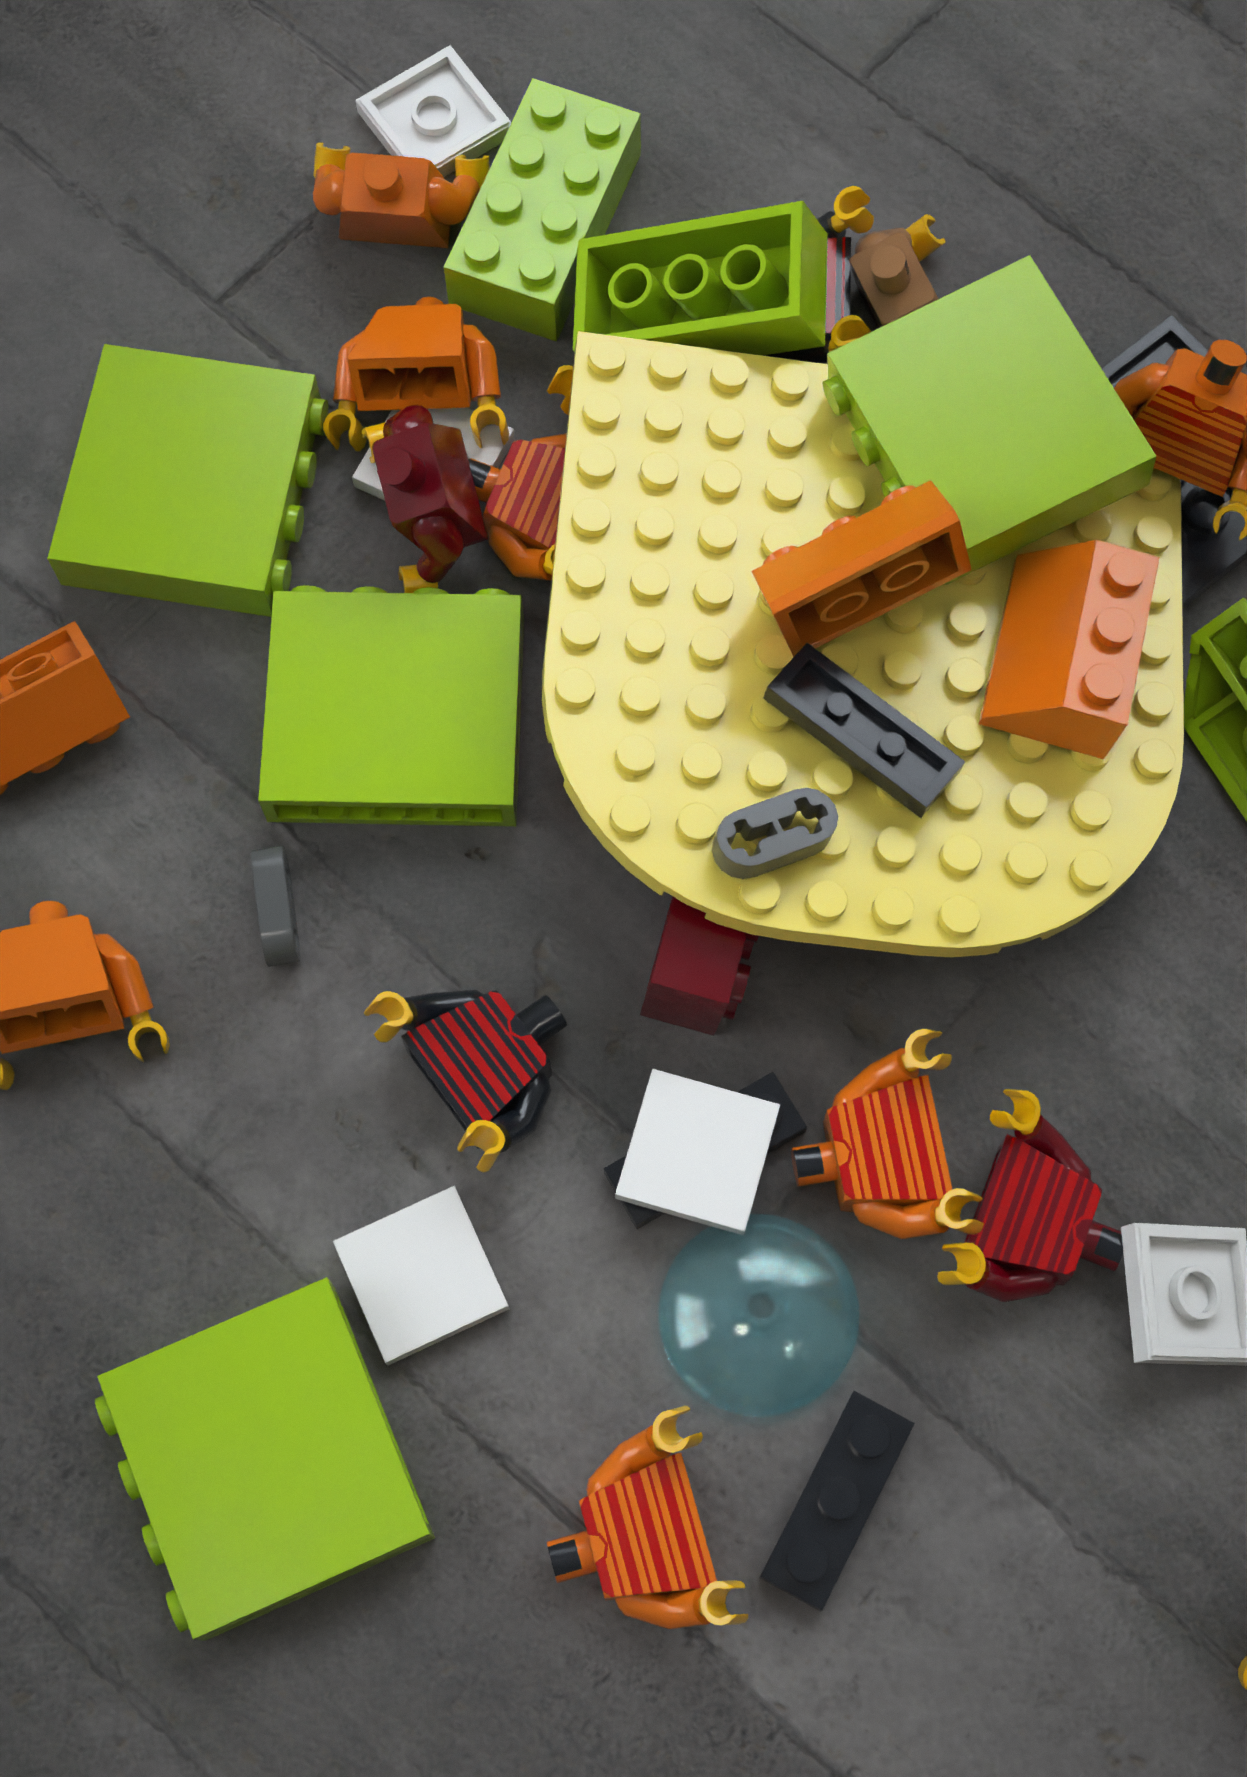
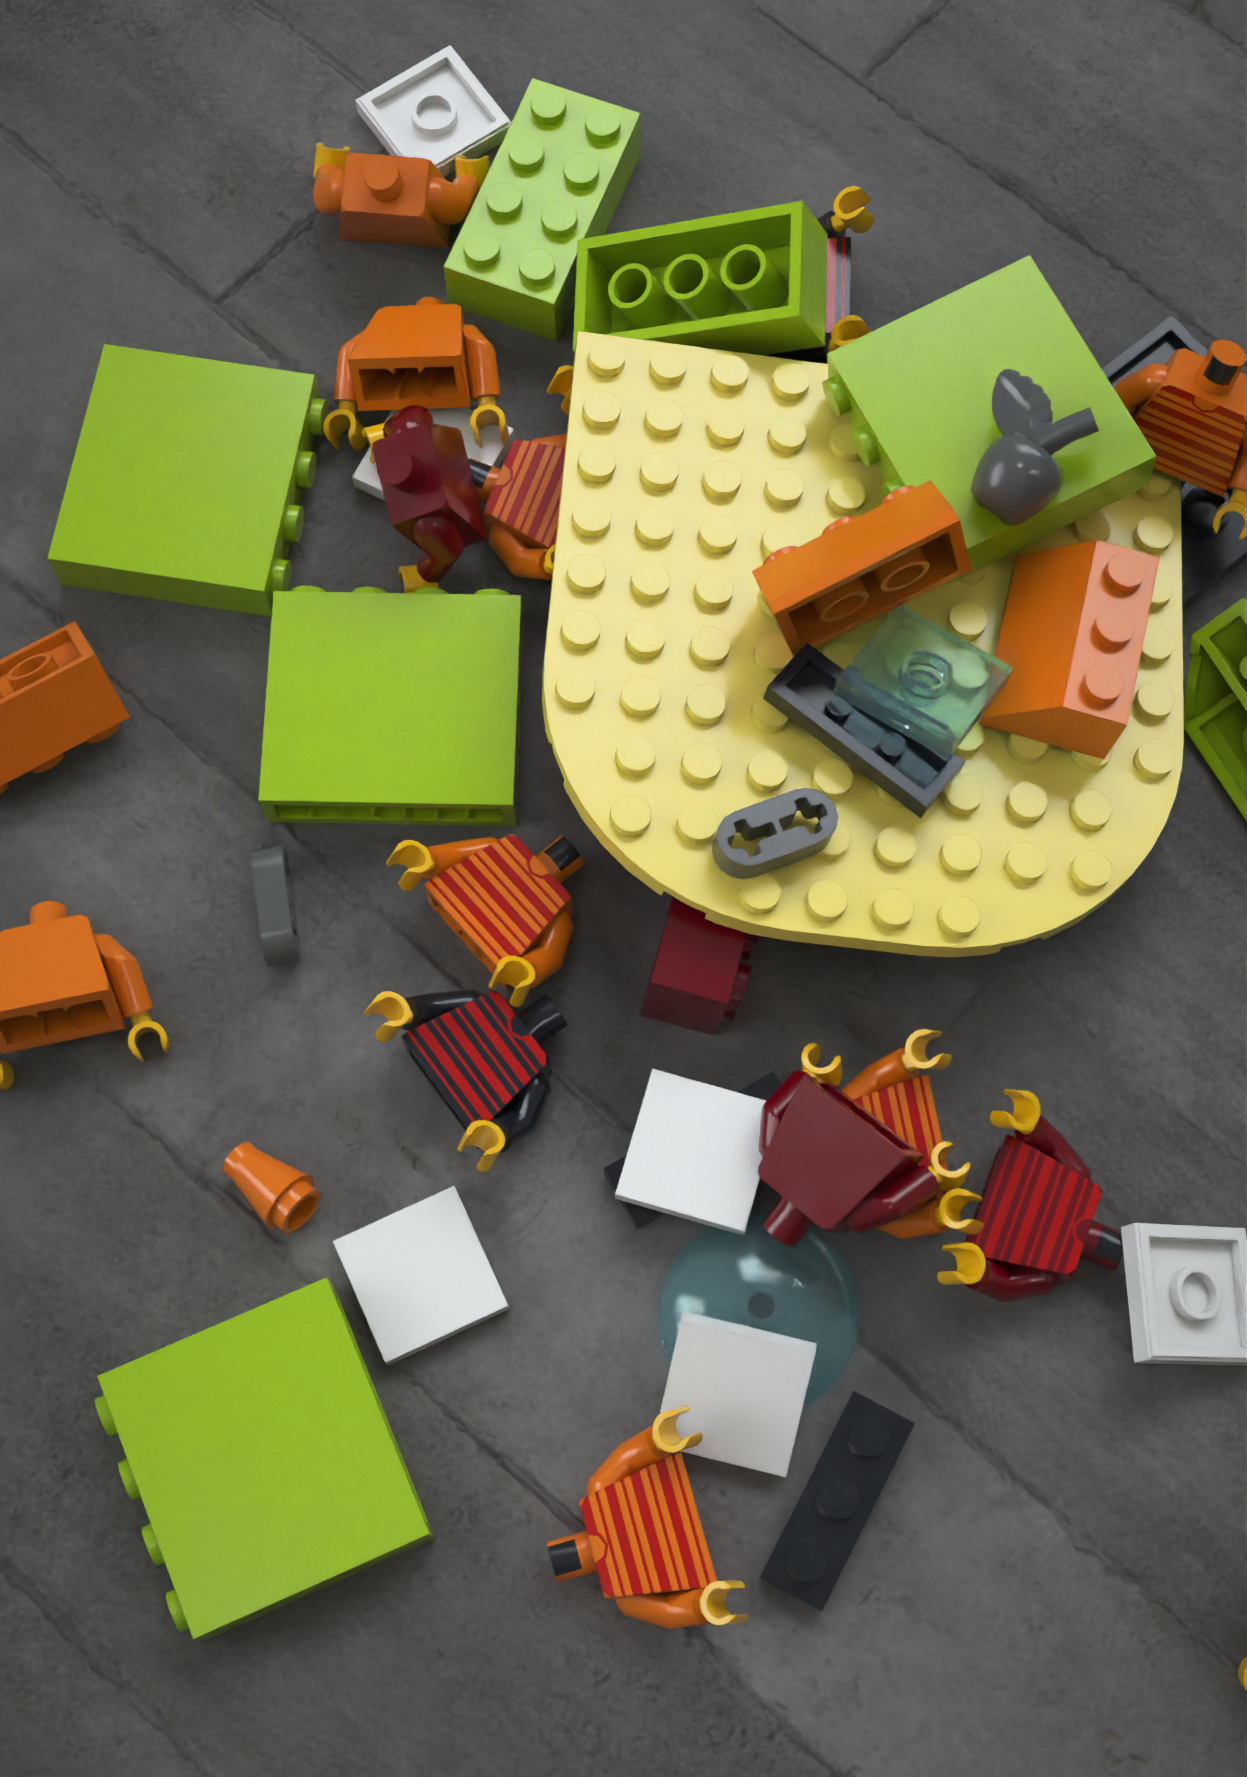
(273, 1188): none -> orange cone
(499, 902): none -> torso
(741, 1391): none -> white tile
(838, 1159): none -> dark red torso
(890, 270): medium nougat torso -> none
(923, 681): none -> clear light blue plate
(1018, 468): none -> dark grey piece

